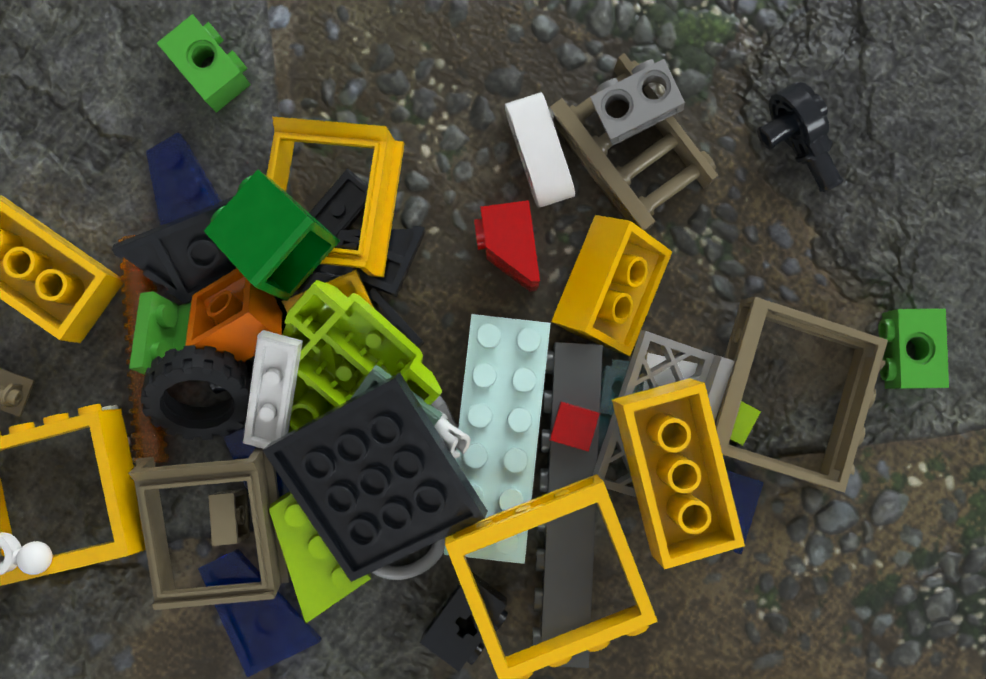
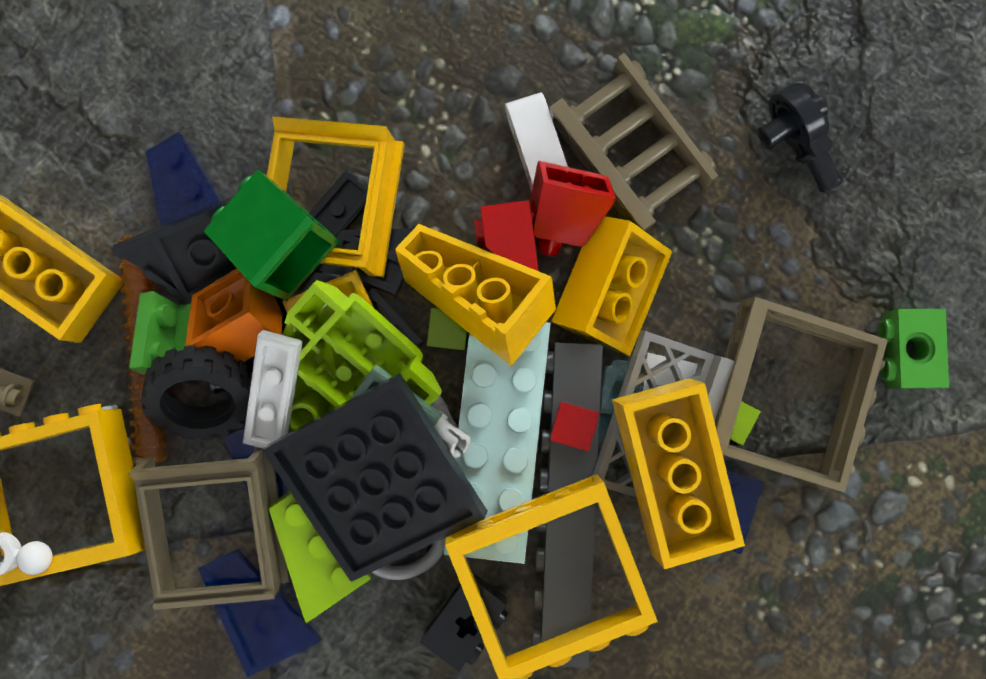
(193, 43): bright green brick -> none
(229, 517): dark tan piece -> none
(445, 332): none -> lime tile
(479, 290): none -> yellow wedge
(567, 205): none -> red torso
(642, 110): light grey brick -> none

